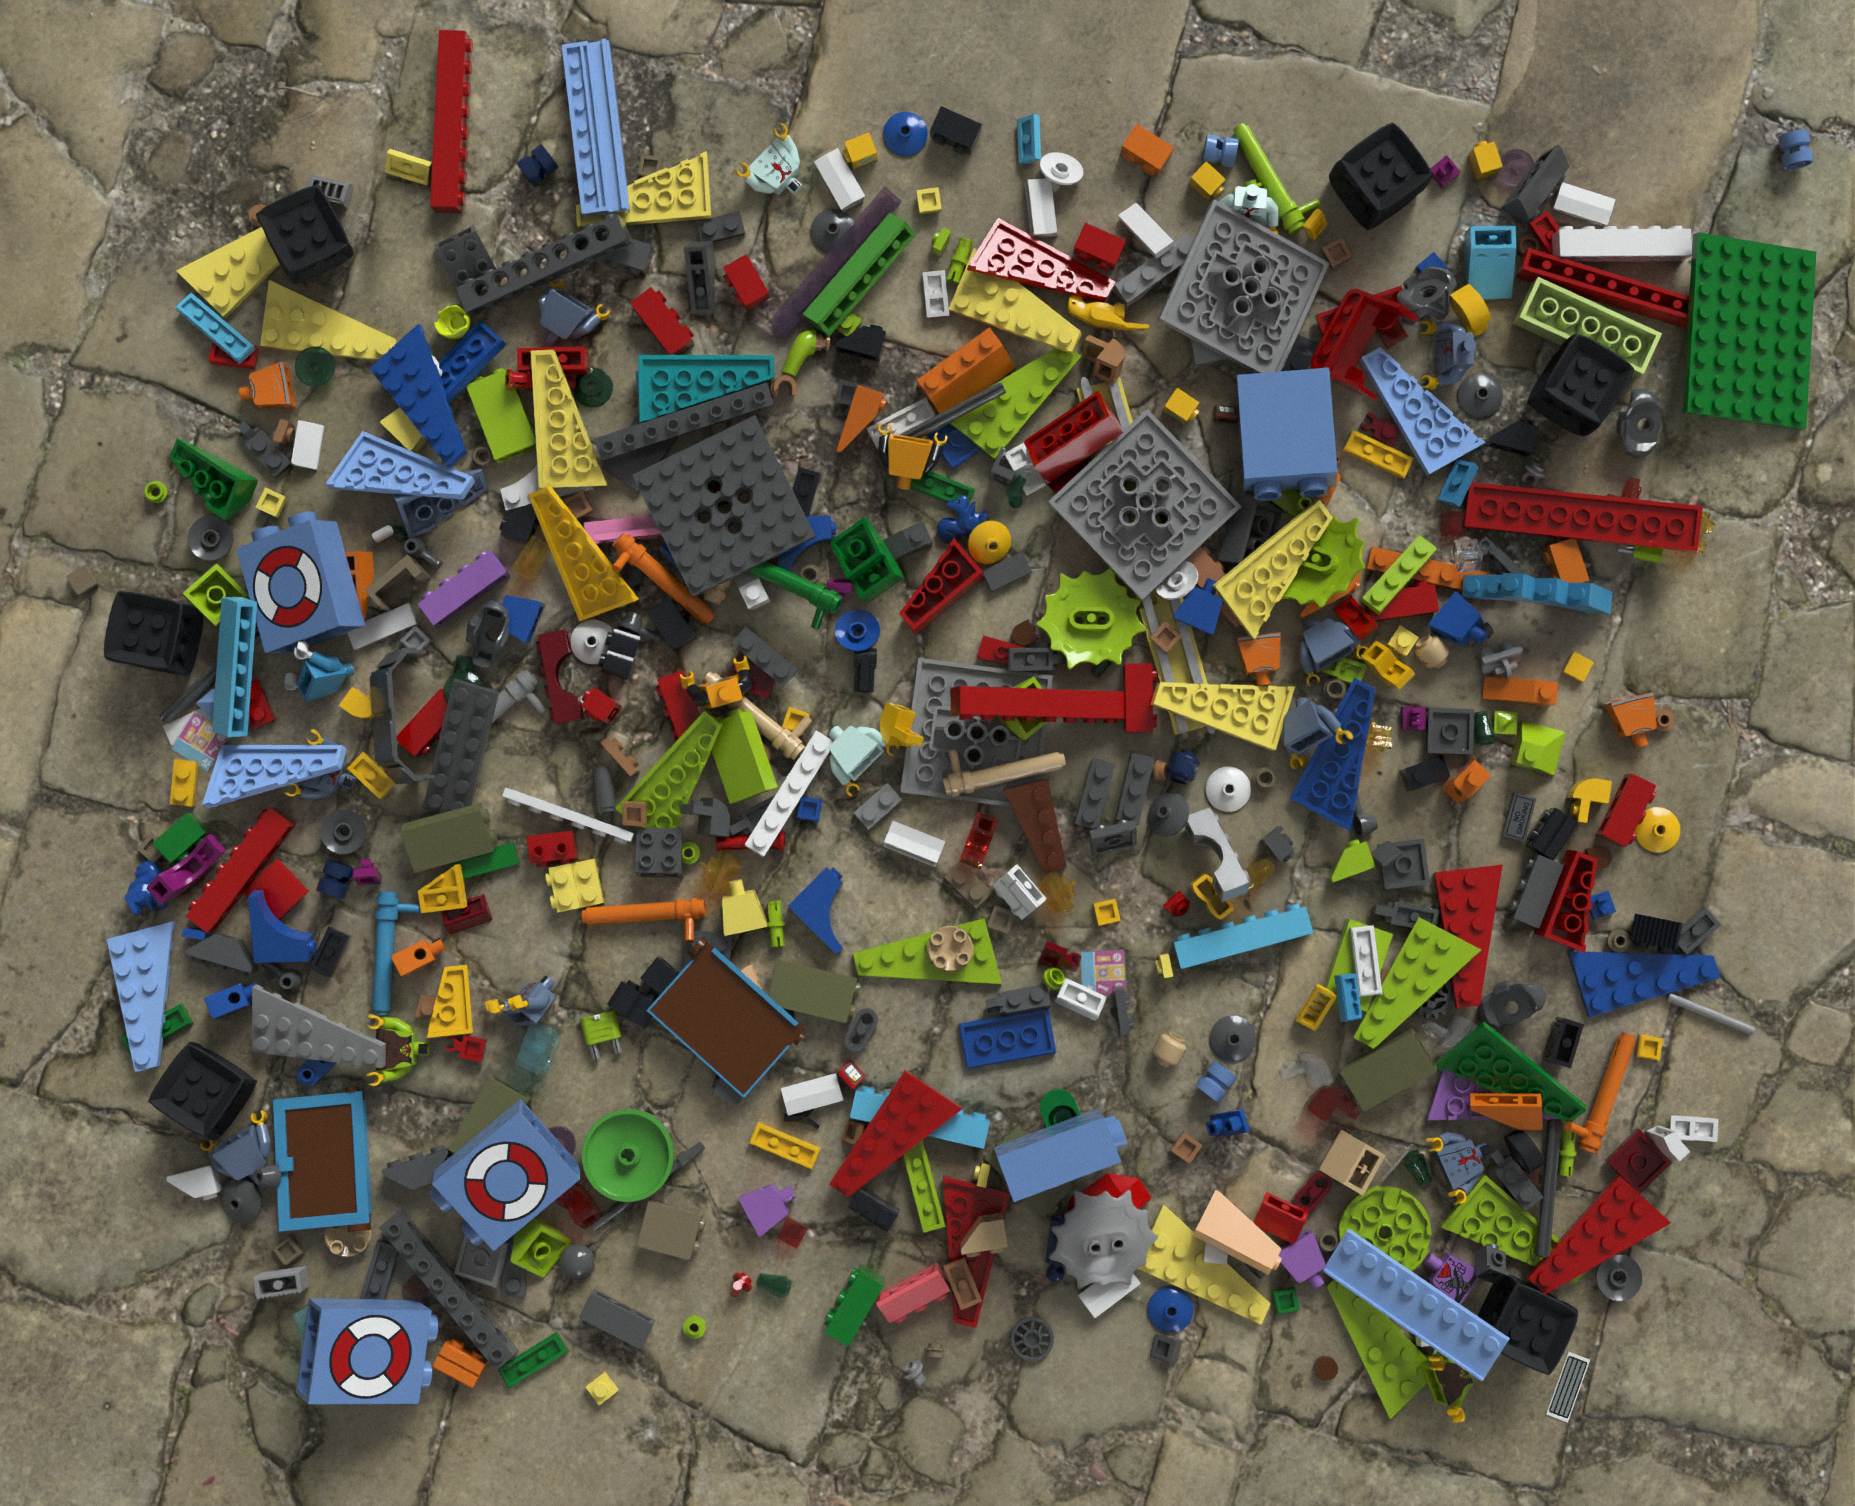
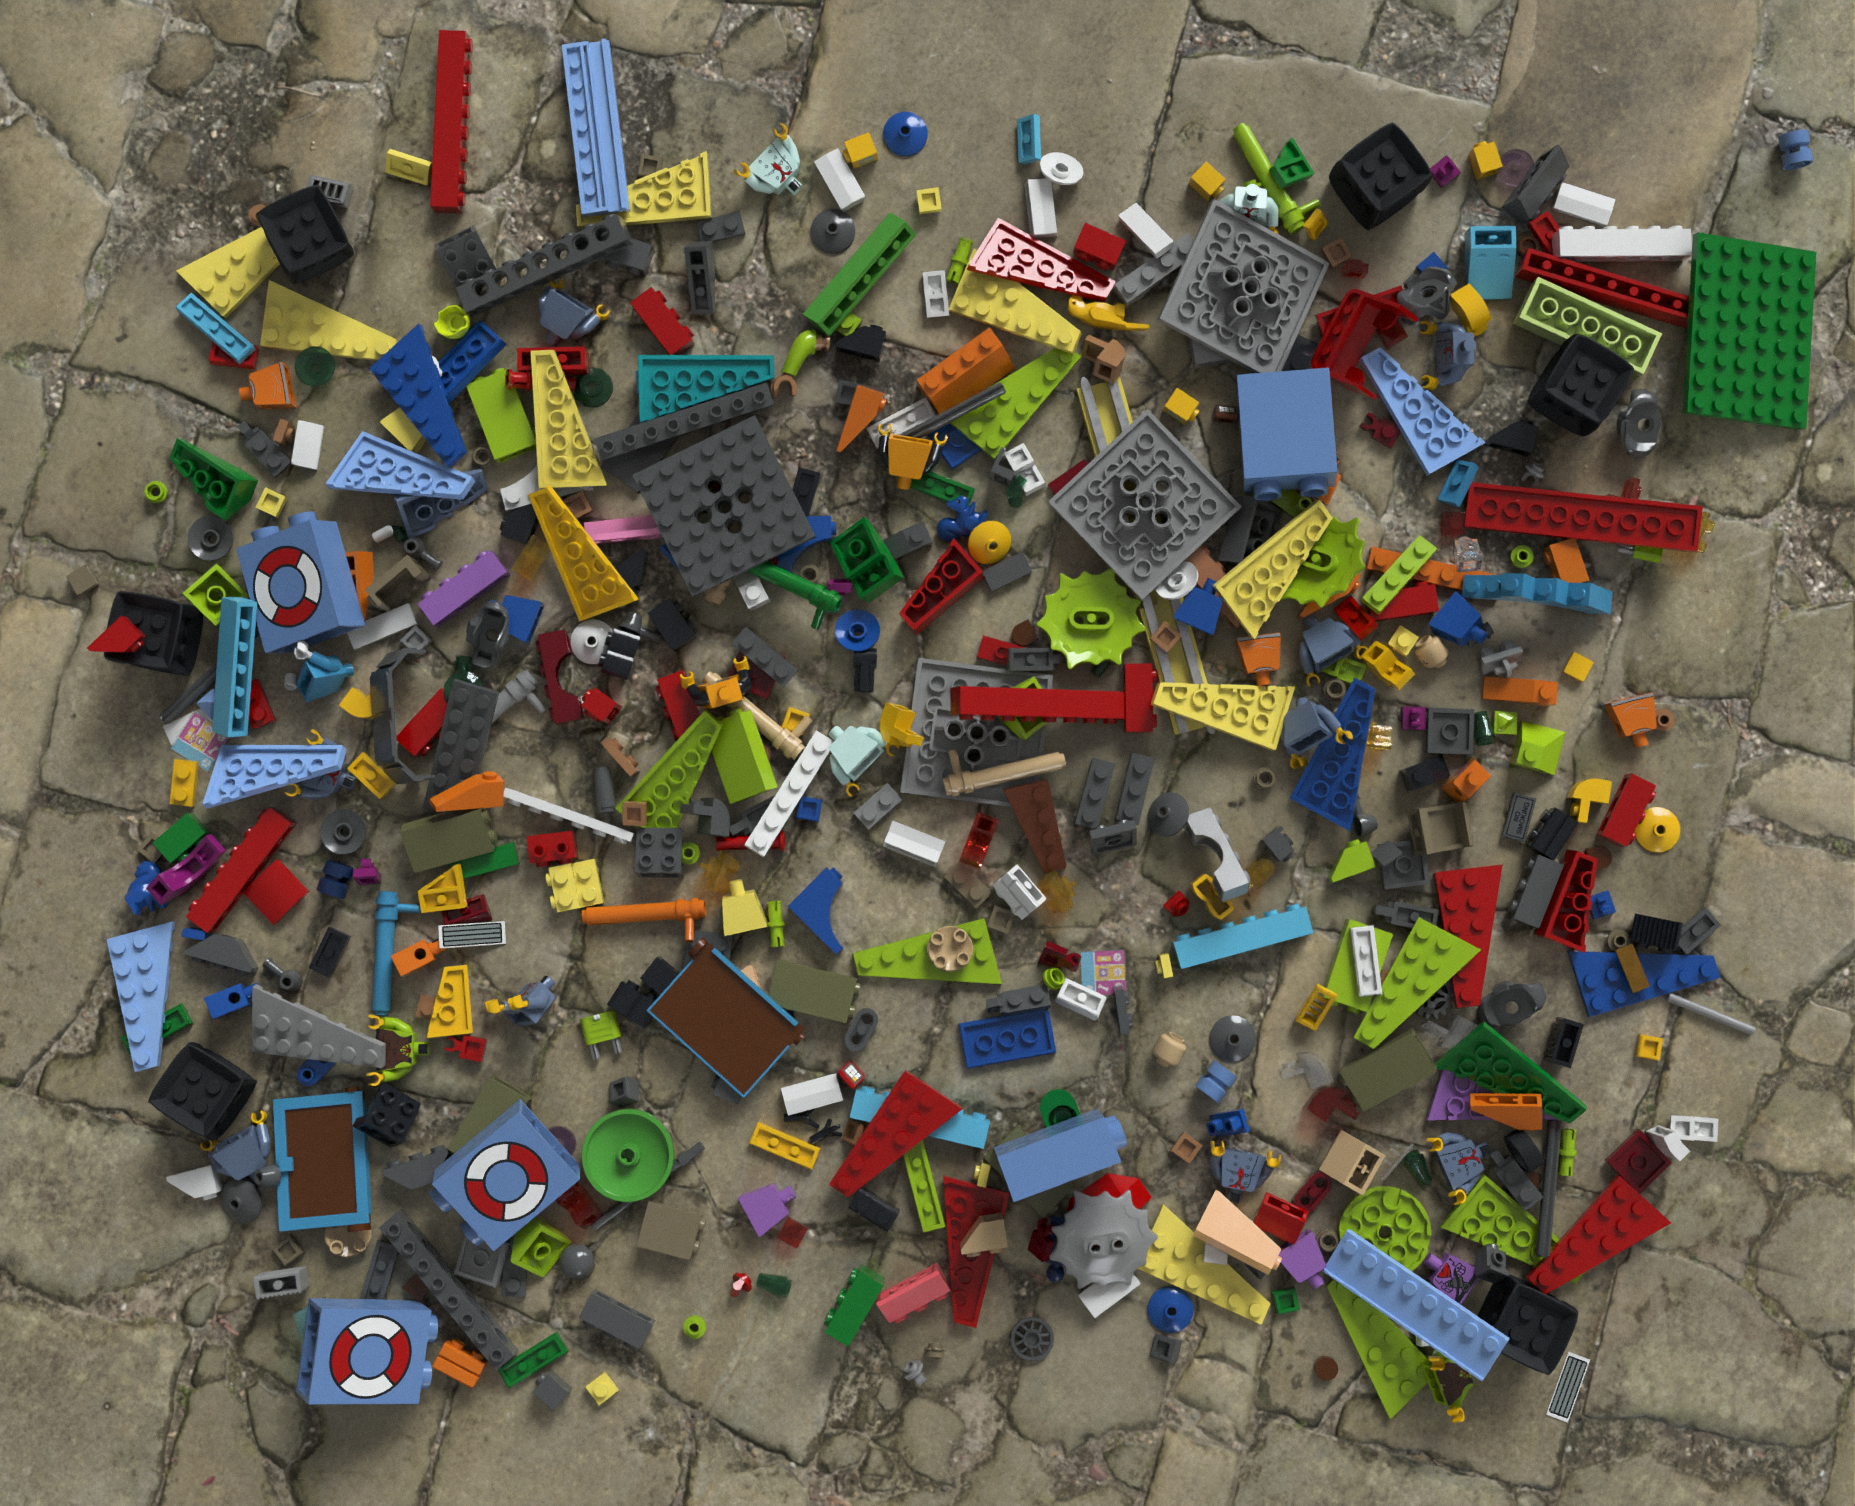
(119, 638): none -> red slope
(274, 940): blue arch -> none
(388, 1116): none -> black bracket
(472, 934): none -> sticker
(476, 792): none -> orange slope
(537, 165): dark blue wheel -> none
(537, 1048): clear light blue brick -> none
(551, 1389): none -> dark grey brick
(624, 1092): none -> dark grey slope
(636, 555): orange cylinder -> none
(746, 283): red brick -> none
(793, 308): clear purple plate -> none
(826, 1132): none -> black bar
(940, 241): lime plate -> none
(955, 131): black brick -> none
(962, 1283): medium nougat plate -> none
(1040, 1242): none -> dark red plate
(1073, 437): red slope -> none
(1106, 912): yellow tile -> none
(1146, 150): orange brick -> none
(1159, 771): medium nougat plate -> none
(1183, 767): dark blue head -> none
(1216, 789): white dish -> none
(1220, 150): medium blue wheel -> none
(1240, 1169): none -> sand blue torso
(1290, 166): none -> green wing
(1348, 997): dark azure plate -> none
(1355, 269): none -> clear red plate
(1378, 454): yellow tile -> none
(1440, 828): none -> dark tan panel
(1472, 402): dark grey dish -> none
(1500, 559): dark grey hinge -> none
(1514, 556): none -> lime plate
(1595, 1127): orange cylinder -> none
(1626, 1285): dark grey dish -> none
(1632, 968): none -> pearl gold piece

